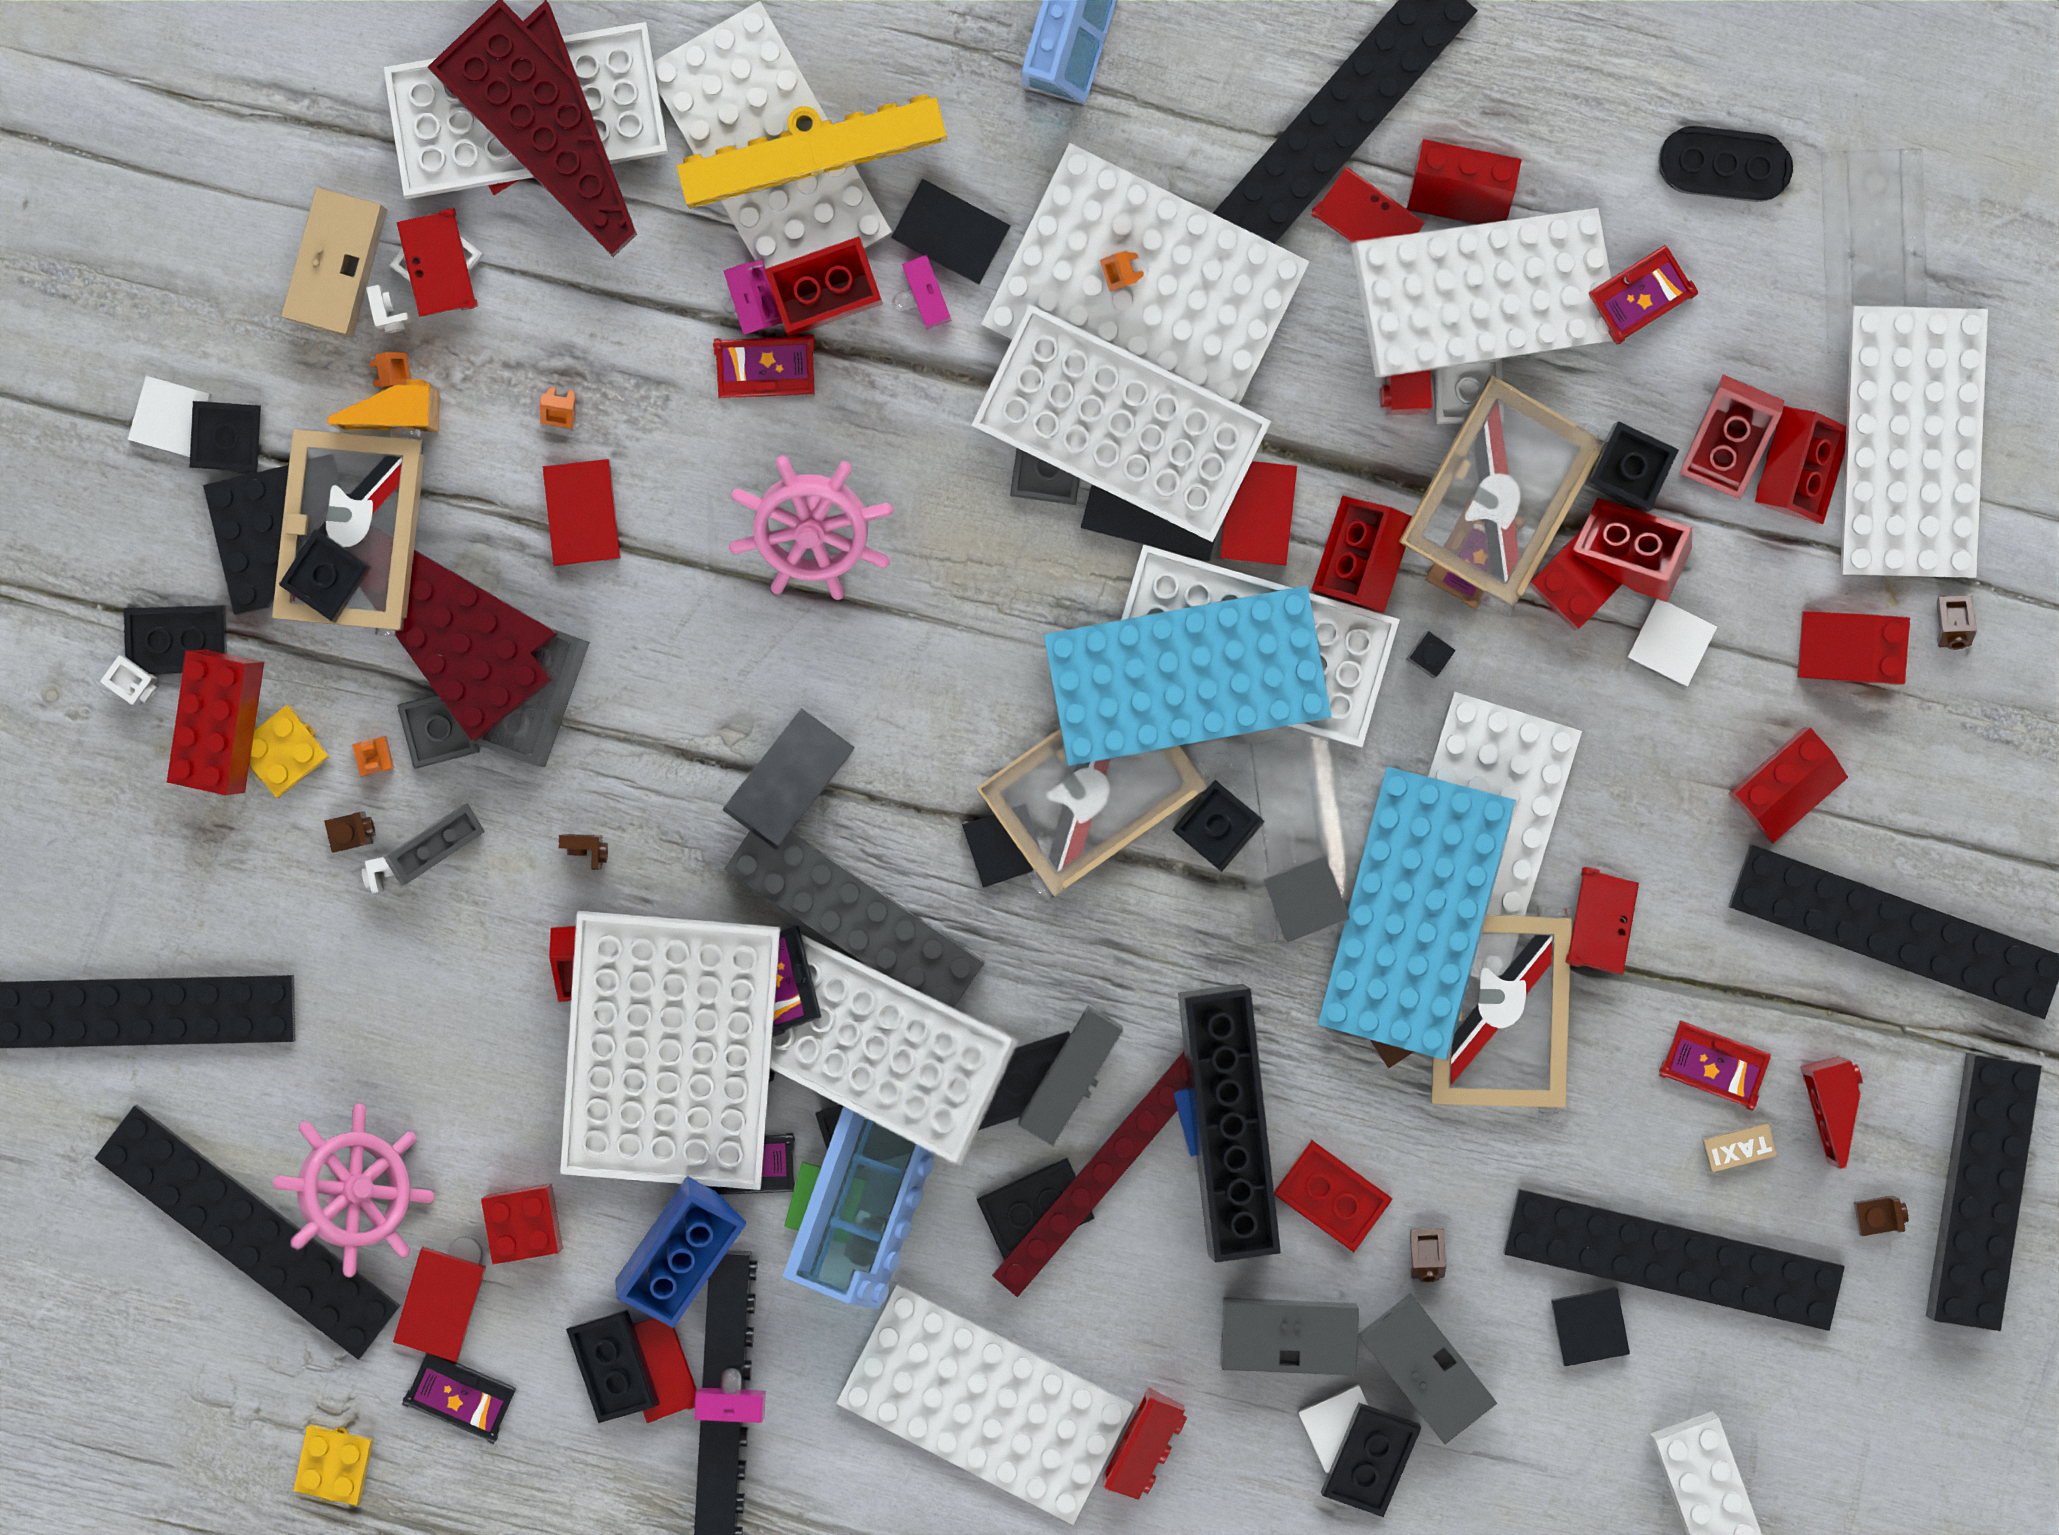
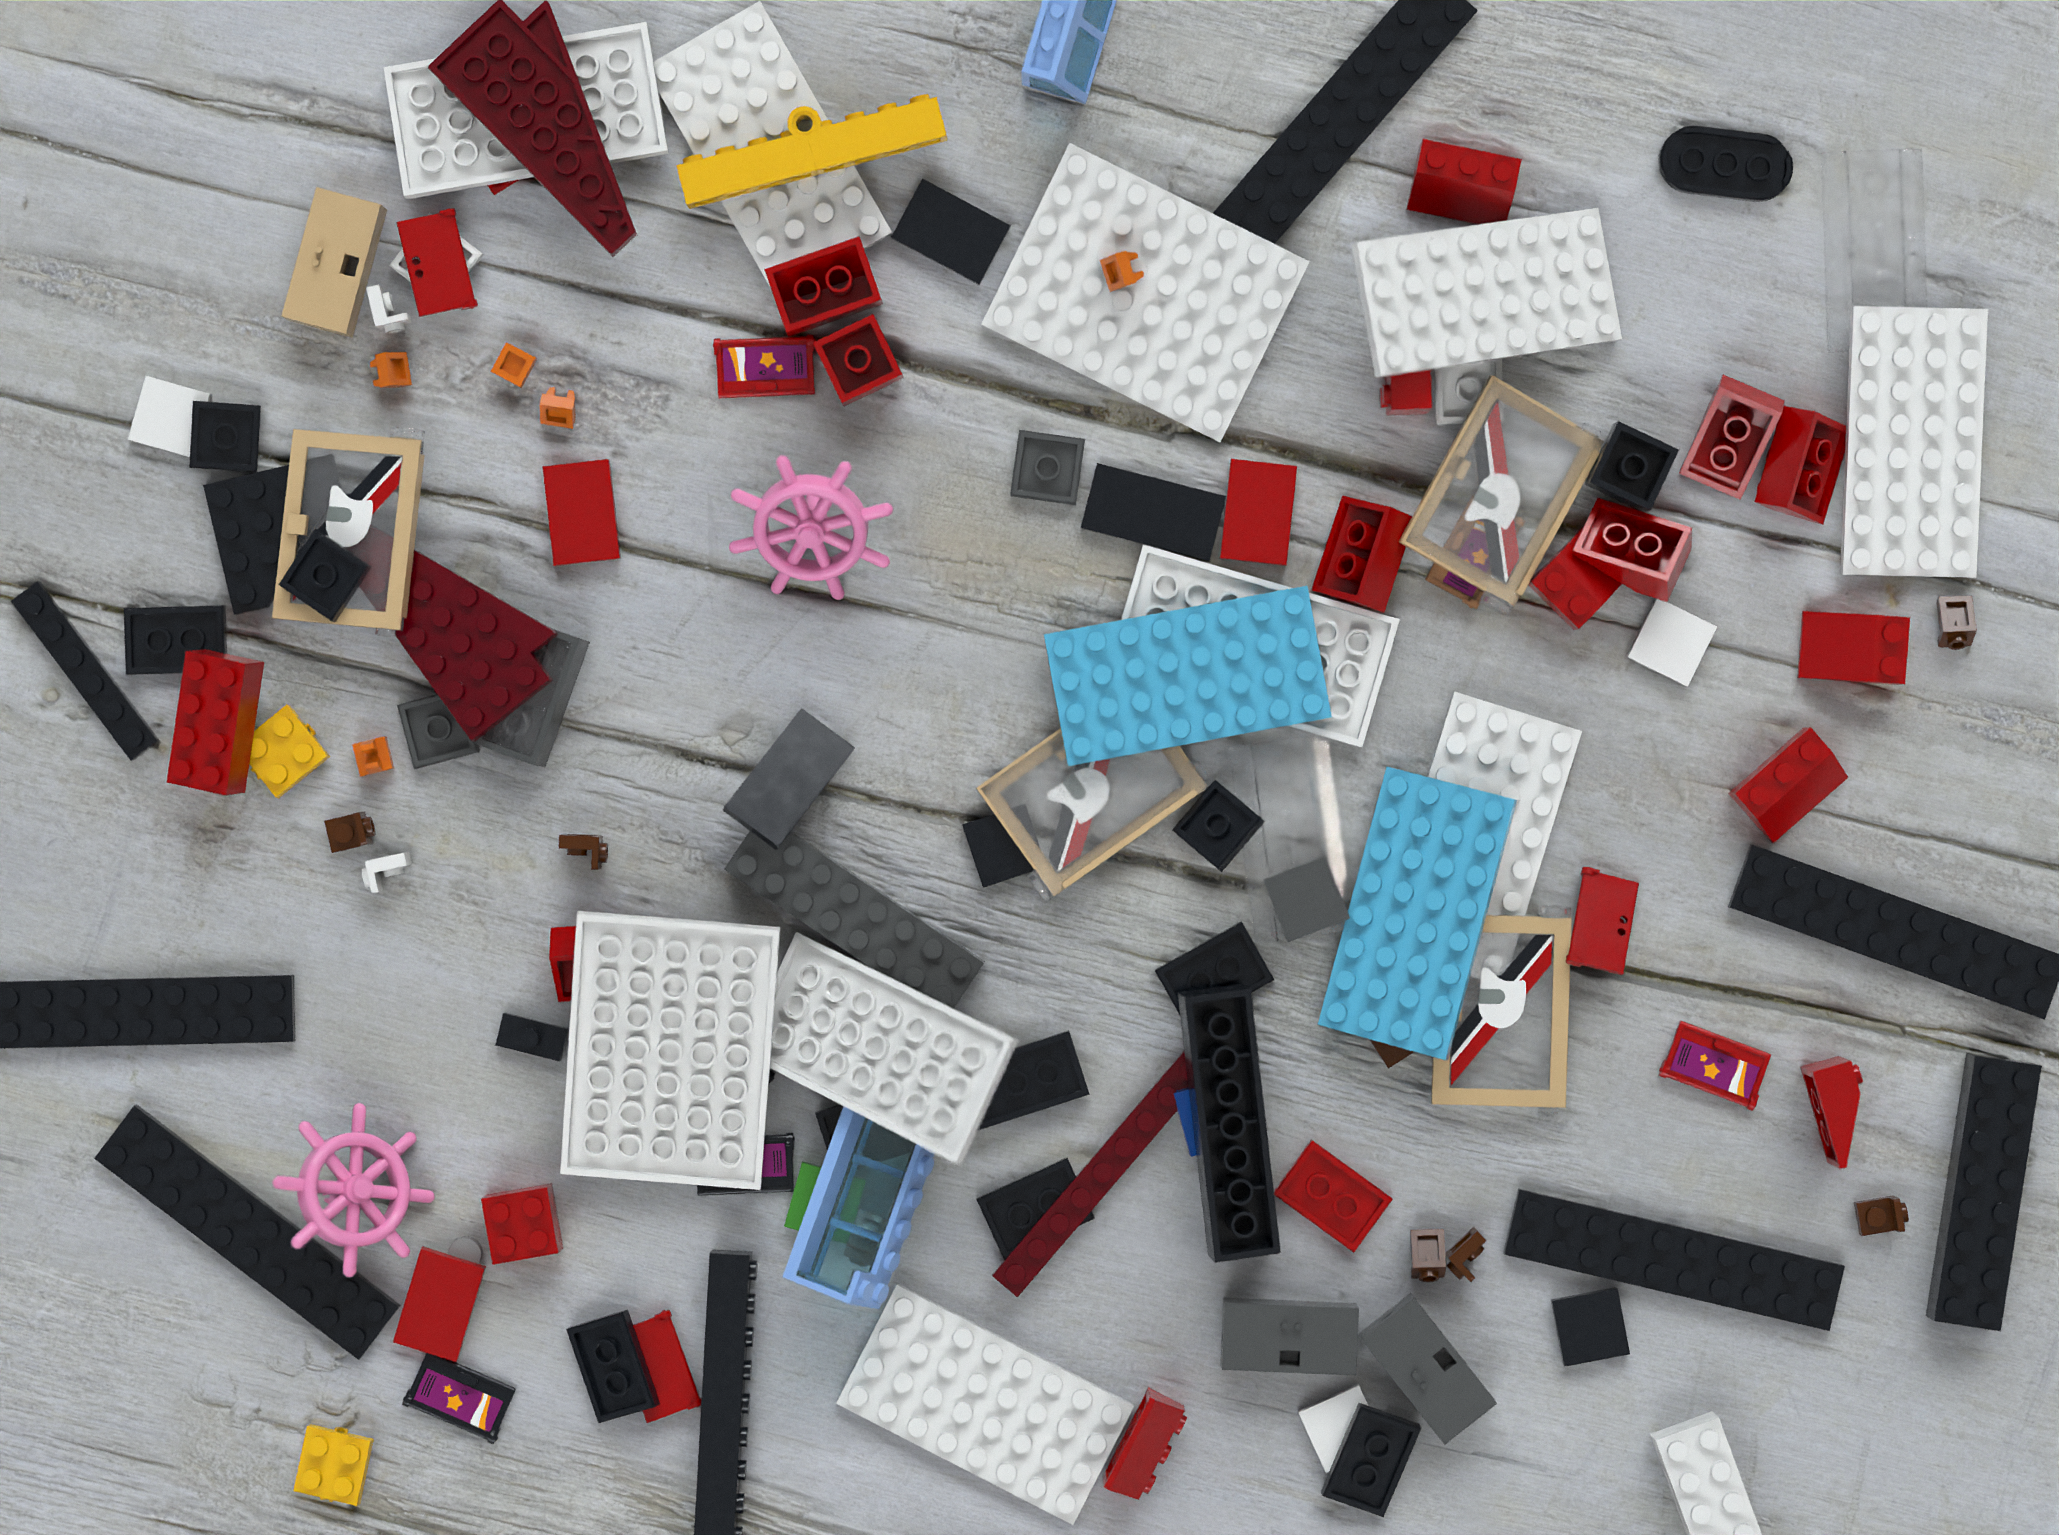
(85, 670): none -> black plate
(130, 681): white bracket -> none
(405, 405): light orange slope -> none
(434, 844): dark grey plate -> none
(513, 365): none -> orange tile
(532, 1036): none -> black tile
(679, 1253): blue slope -> none
(730, 1401): dark pink piece -> none
(751, 297): dark pink piece -> none
(793, 1001): door -> none
(858, 360): none -> red brick
(923, 293): dark pink piece -> none
(1070, 1075): dark grey brick -> none
(1121, 423): white plate -> none
(1218, 962): none -> black tile
(1363, 211): red door -> none
(1430, 654): black brick -> none
(1466, 1248): none -> reddish brown bracket
(1653, 290): door -> none
(1739, 1147): tan tile -> none

